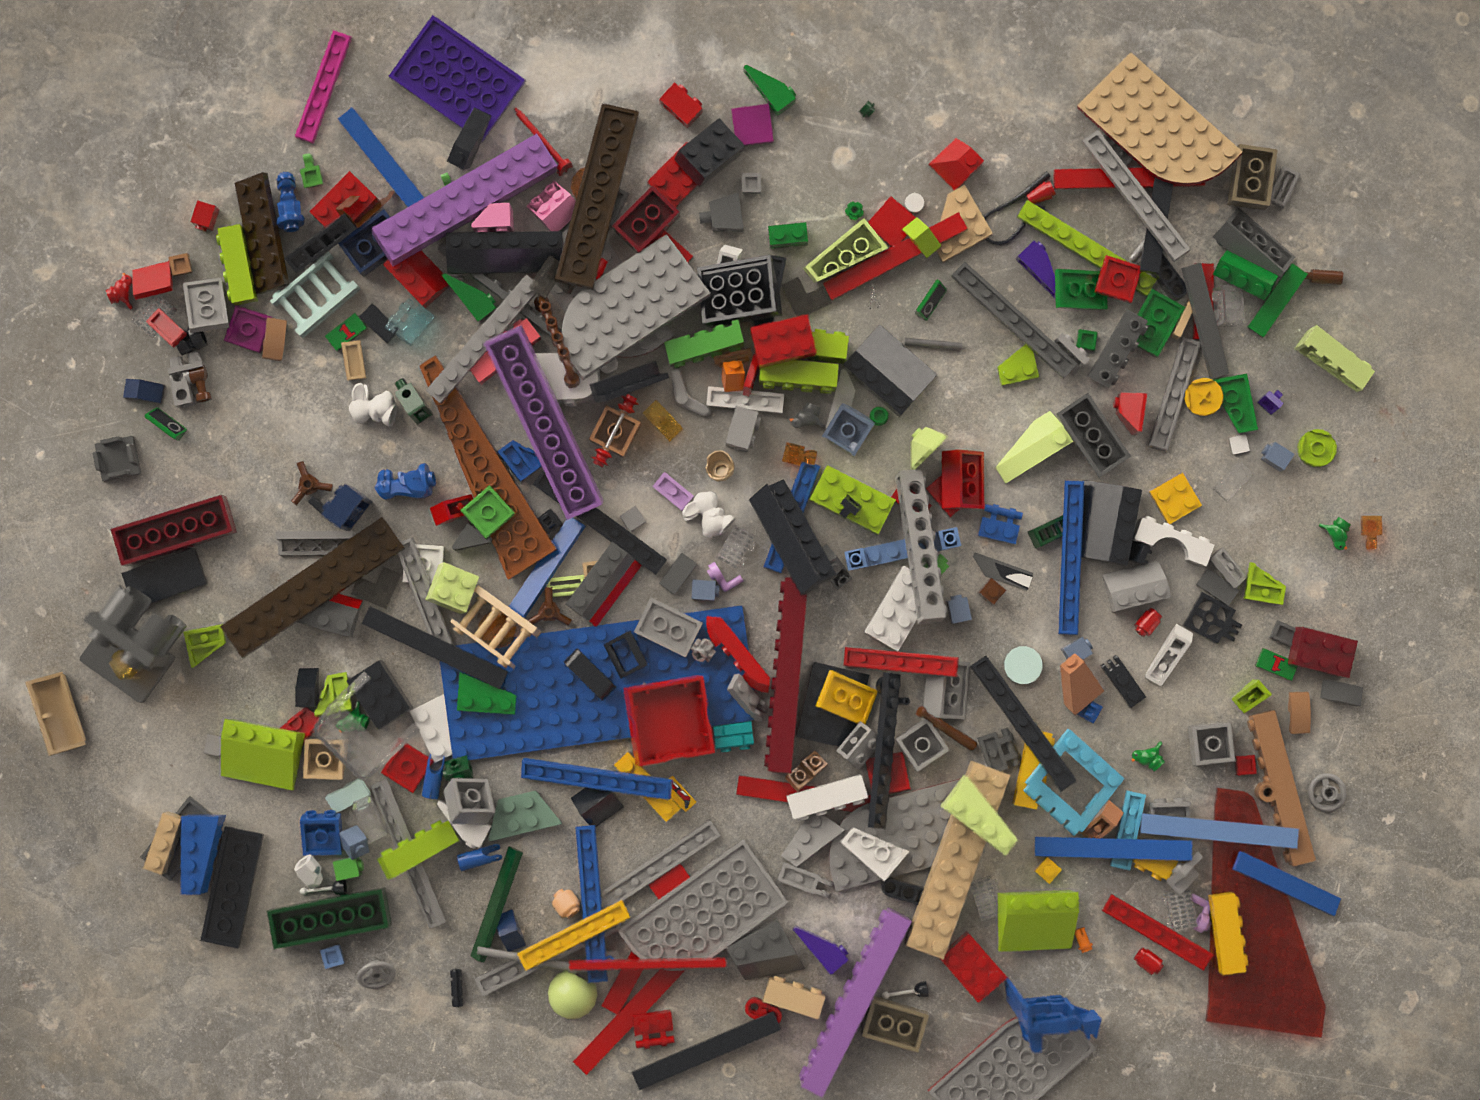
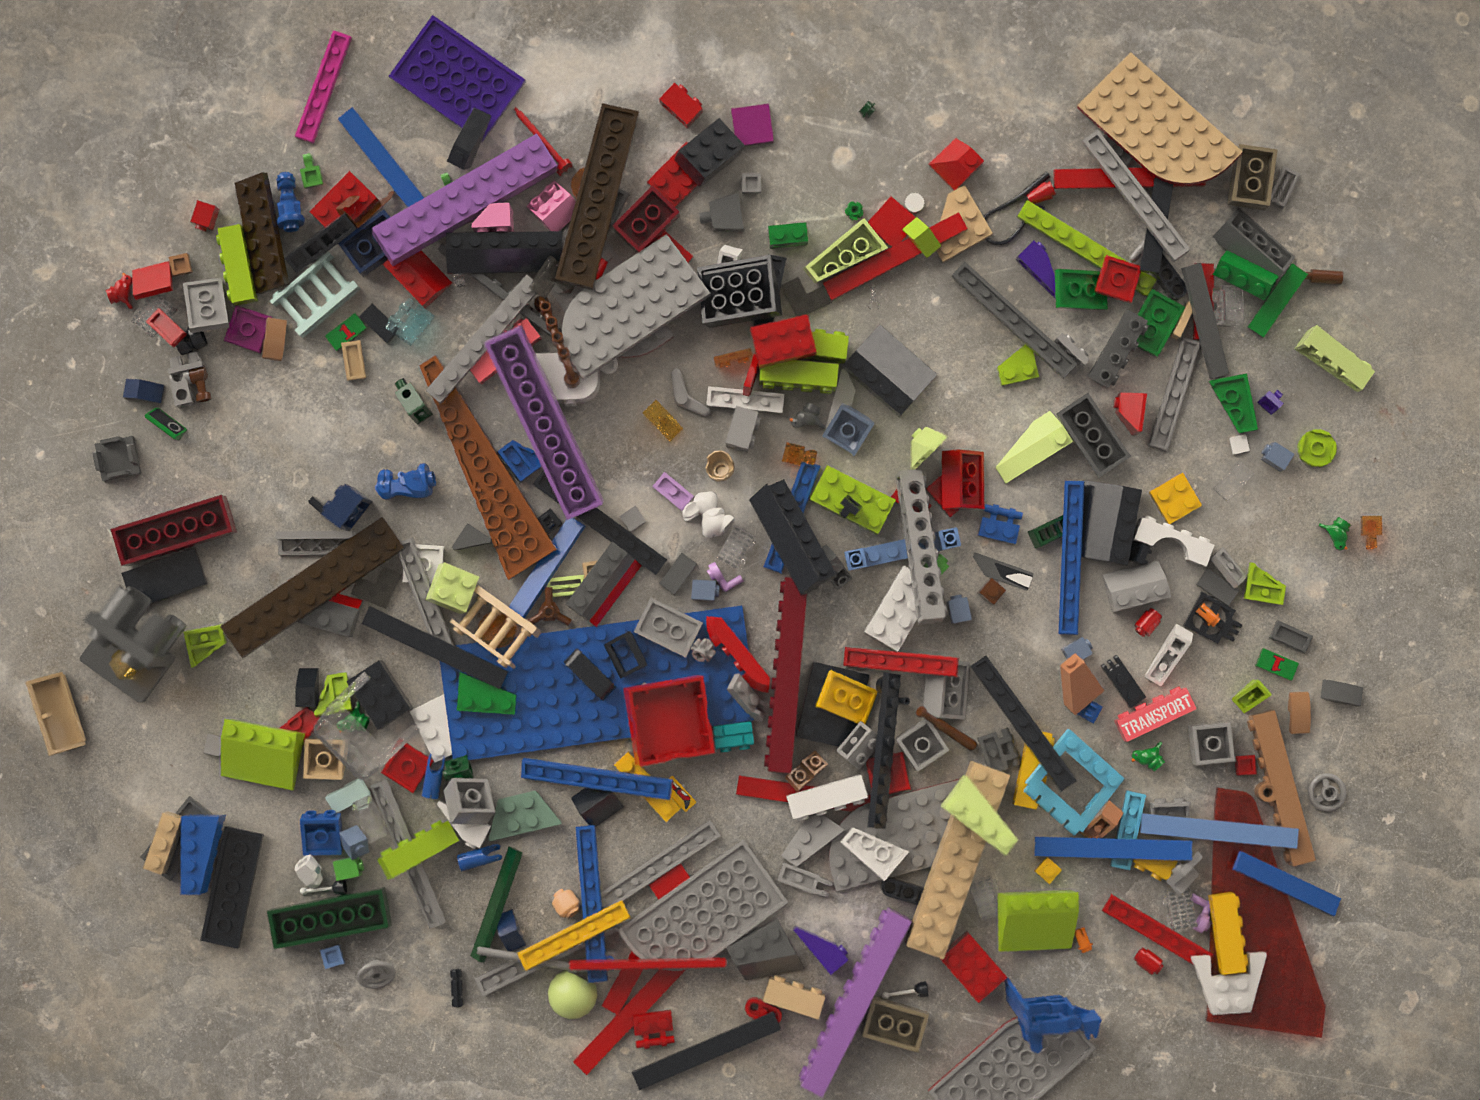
(308, 484): reddish brown piece -> none
(379, 408): white animal -> none
(449, 510): red slope -> none
(474, 299): green slope -> none
(487, 512): bright green tile -> none
(615, 431): medium nougat brick -> none
(627, 382): black fence -> none
(704, 344): bright green wedge -> none
(733, 376): orange brick -> none
(772, 90): green slope -> none
(879, 416): green plate -> none
(931, 300): slope -> none
(933, 343): flat silver bar -> none
(1023, 665): light aqua tile -> none
(1086, 339): green tile -> none
(1155, 714): none -> coral brick
(1204, 396): yellow tile -> none
(1209, 616): none -> orange pin
(1231, 991): none -> white wing
(1322, 652): dark red brick -> none

